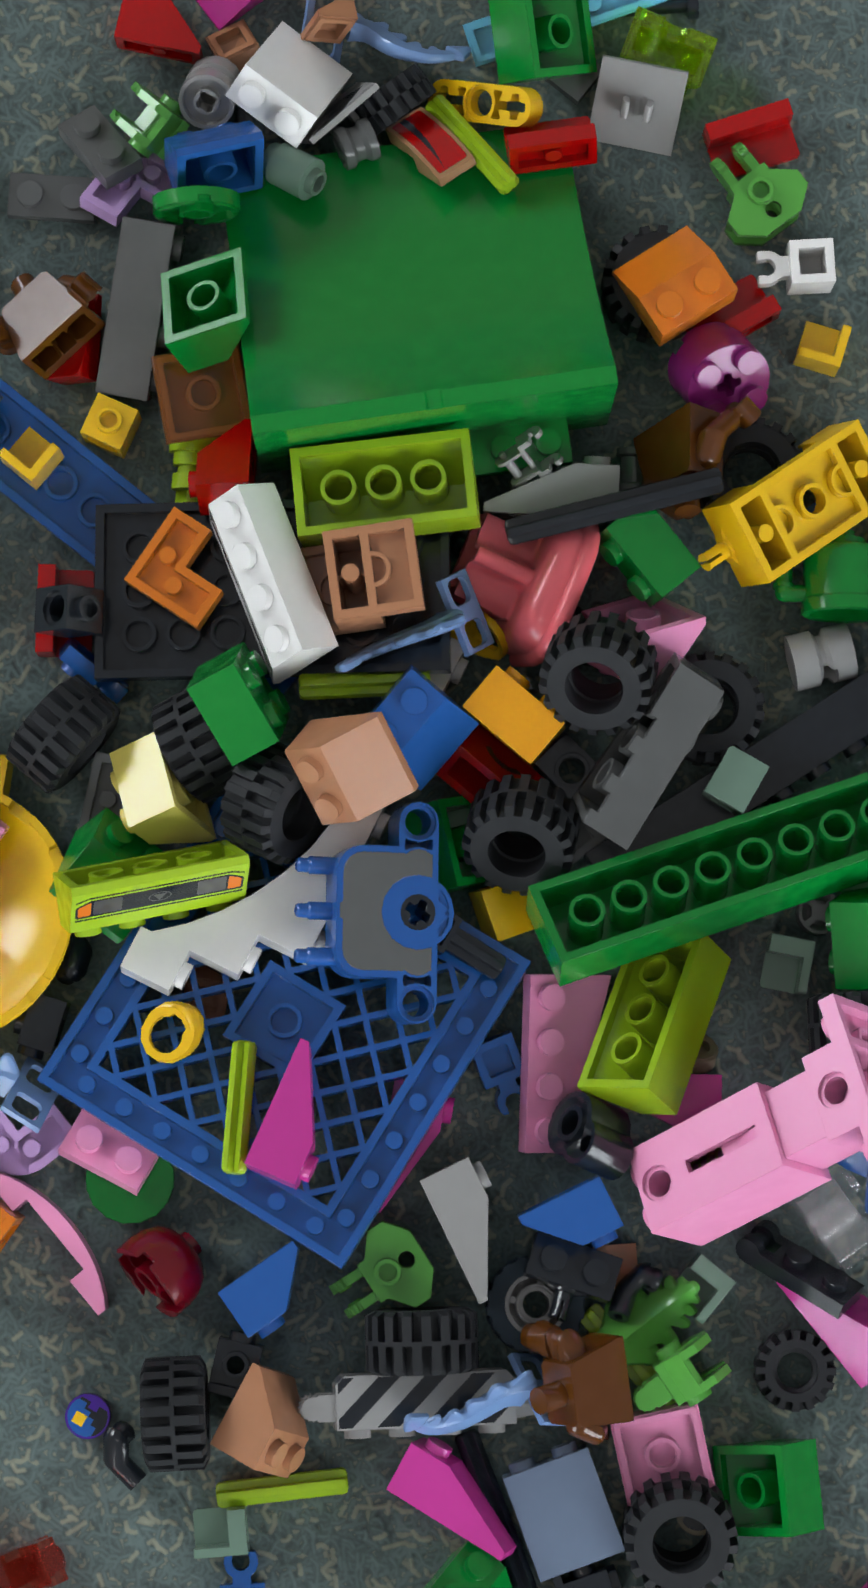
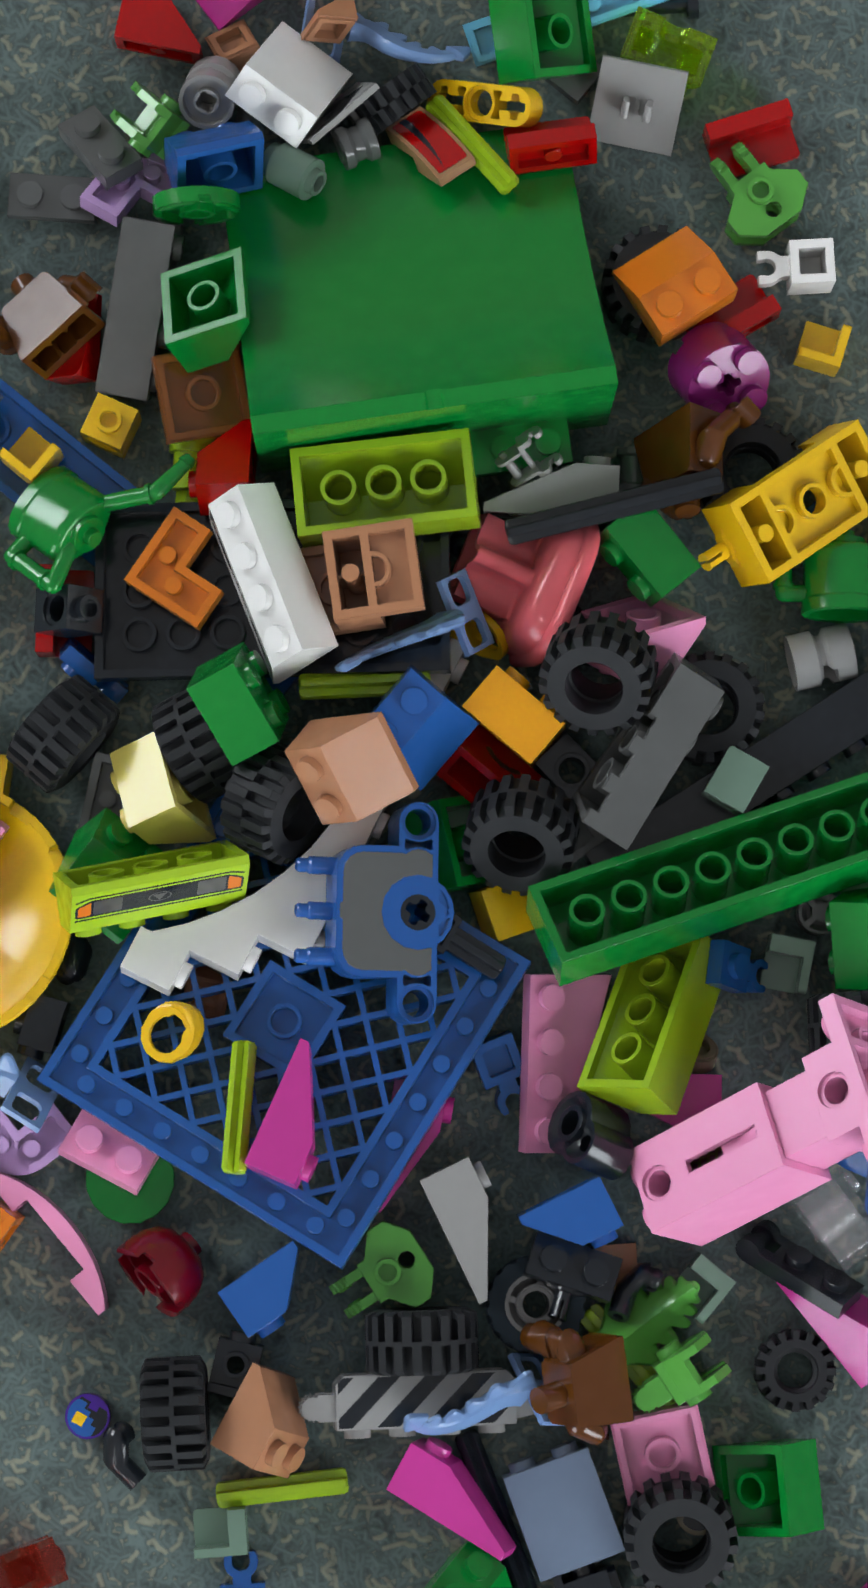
(69, 518): none -> green piece
(732, 968): none -> blue plate

